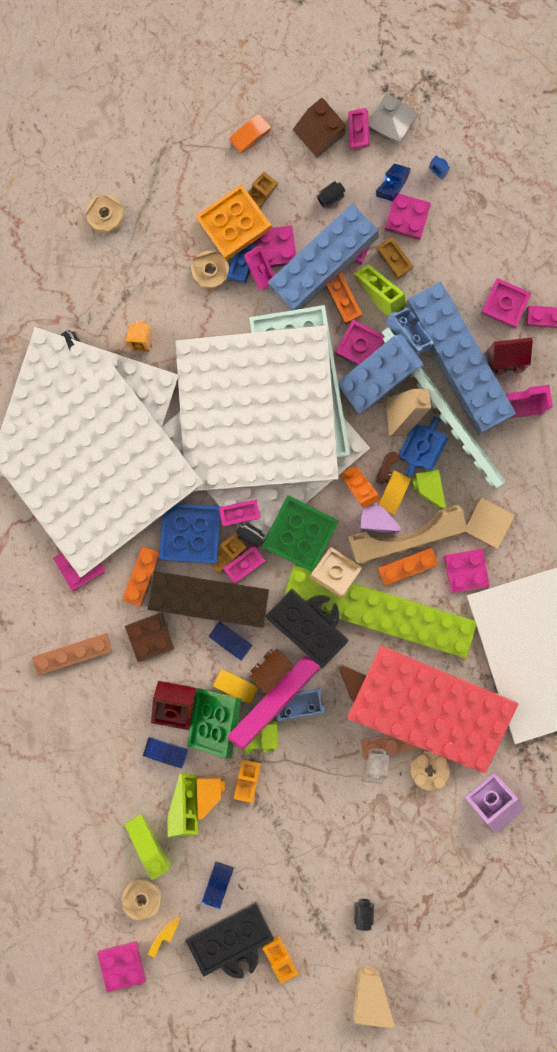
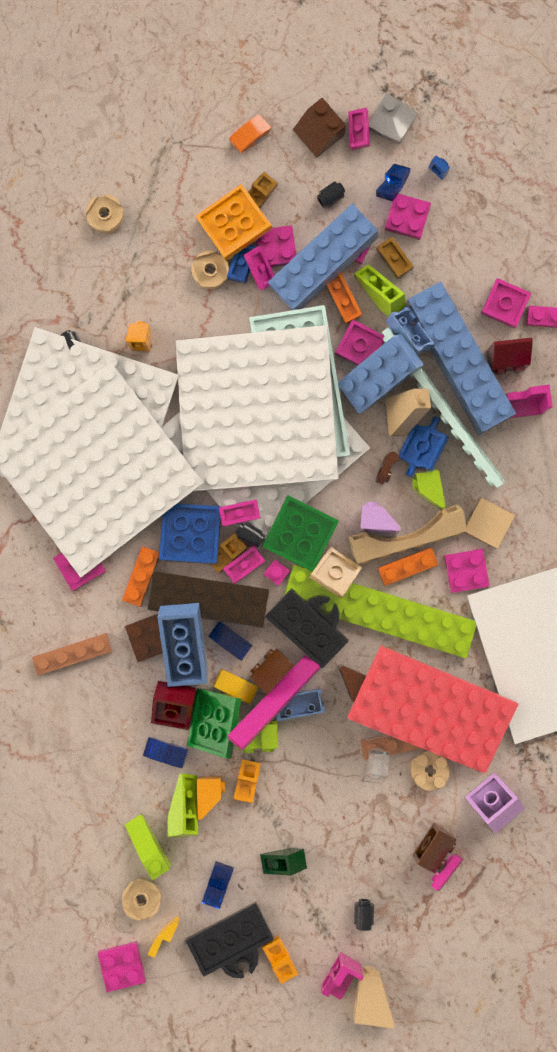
(183, 644): none -> medium blue brick
(276, 572): none -> dark pink plate
(284, 861): none -> dark green slope
(341, 976): none -> dark pink panel
(360, 487): orange plate -> none
(394, 492): yellow slope -> none
(434, 848): none -> reddish brown slope
(441, 878): none -> dark pink plate

